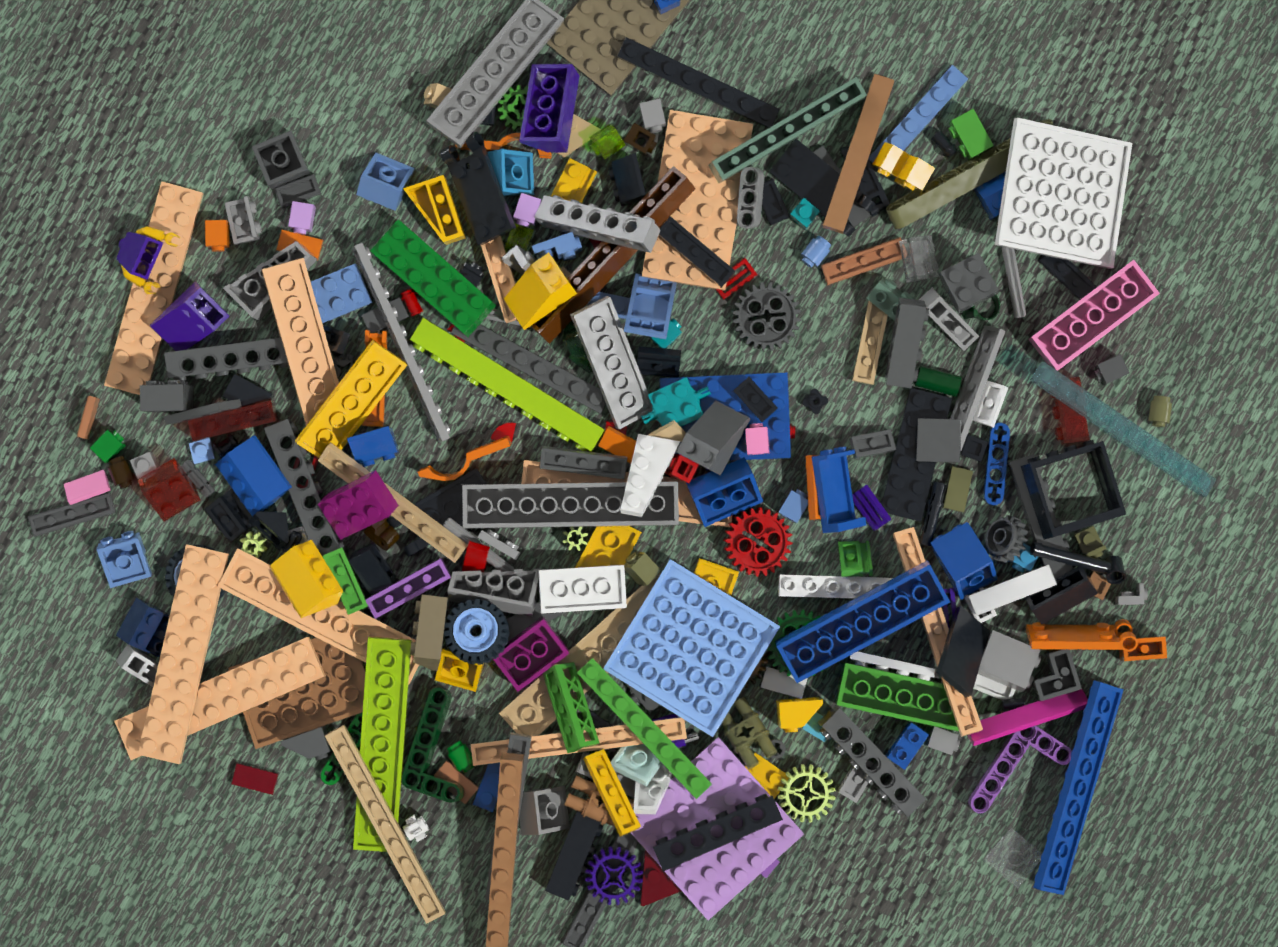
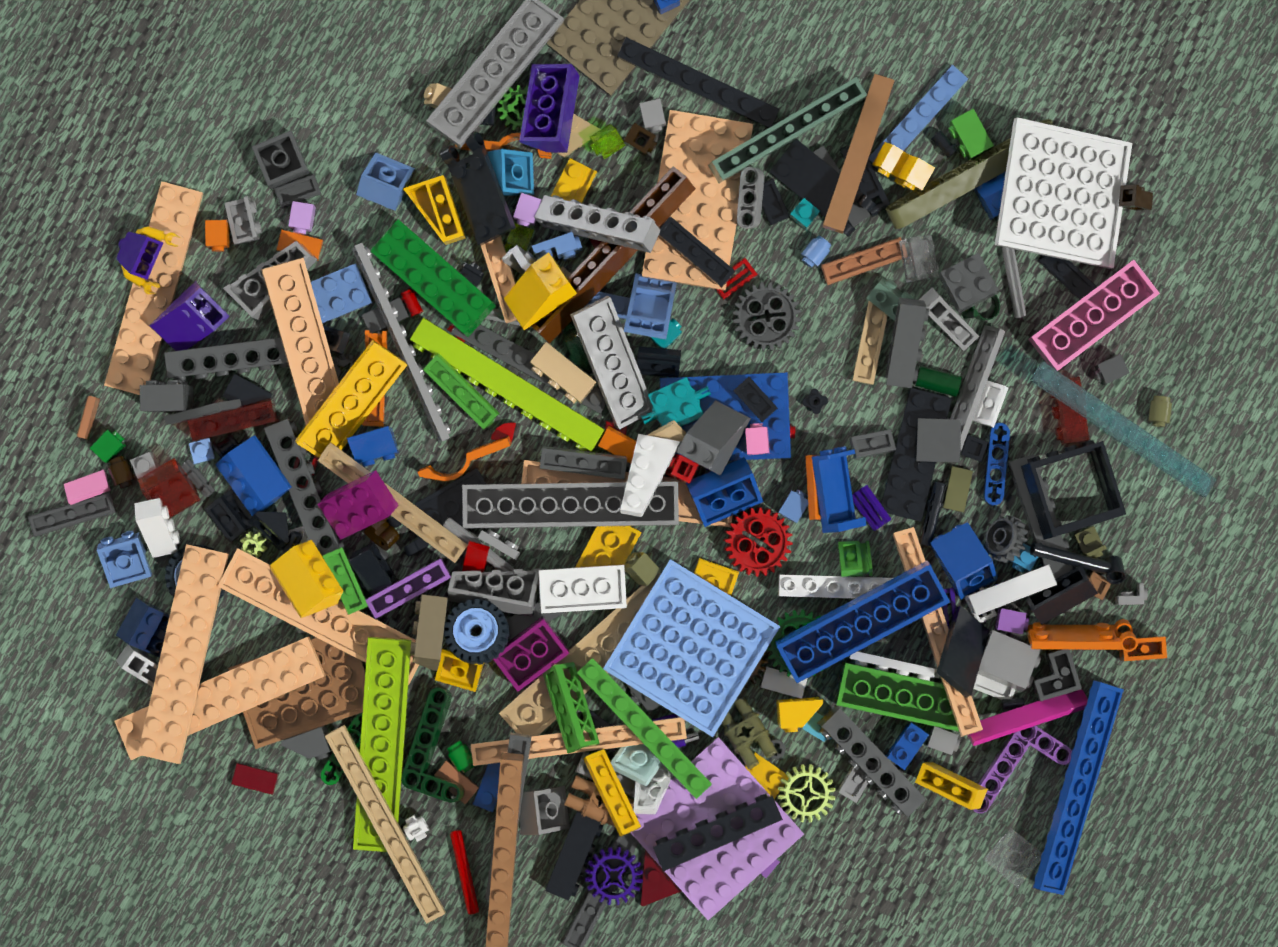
(157, 527): none -> white brick
(461, 391): none -> bright green fence
(464, 872): none -> red axle
(562, 373): none -> tan brick
(578, 532): yellowish green gear -> none
(627, 179): black slope -> none
(951, 785): none -> yellow brick
(1011, 621): none -> medium lavender brick
(1135, 198): none -> dark brown brick

